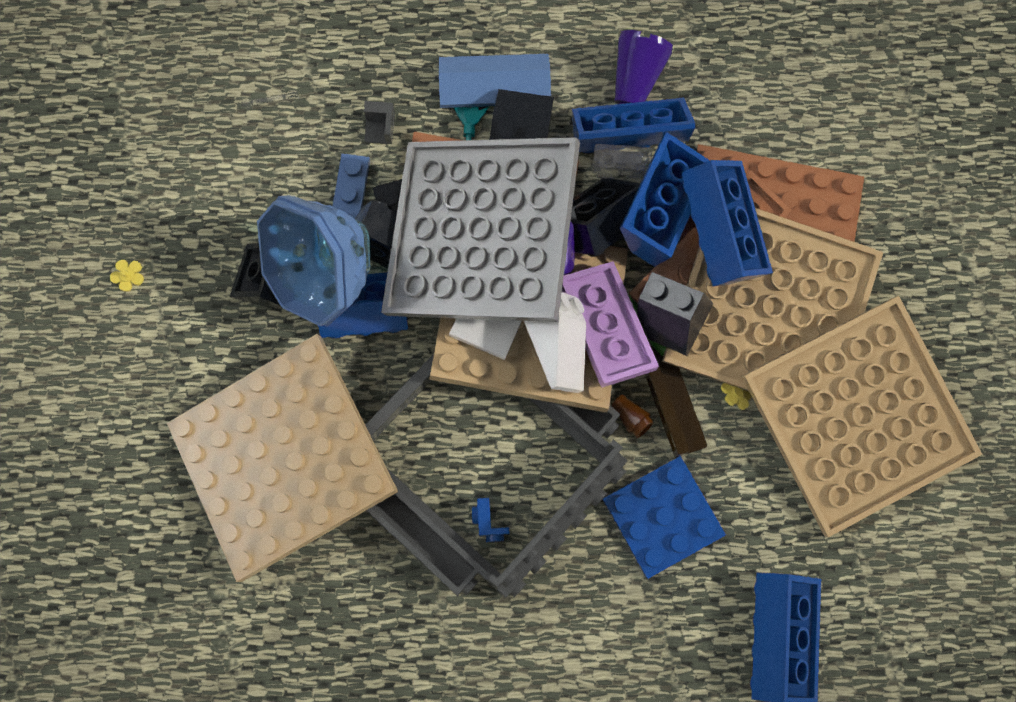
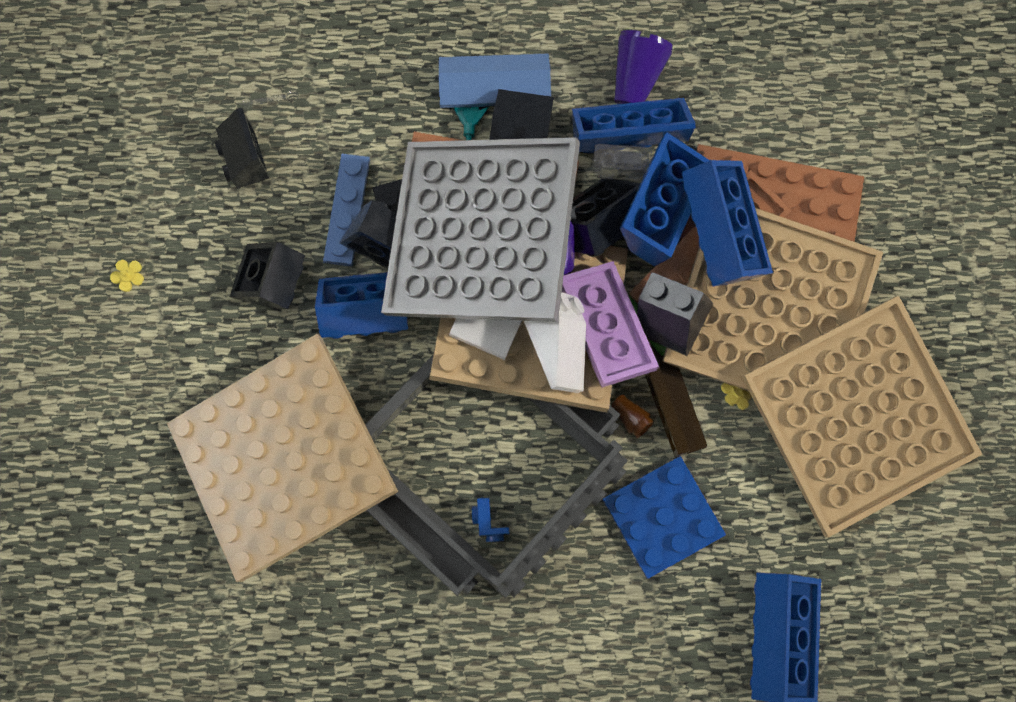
(241, 150): none -> black slope
(313, 257): rock -> none
(379, 122): dark grey panel -> none

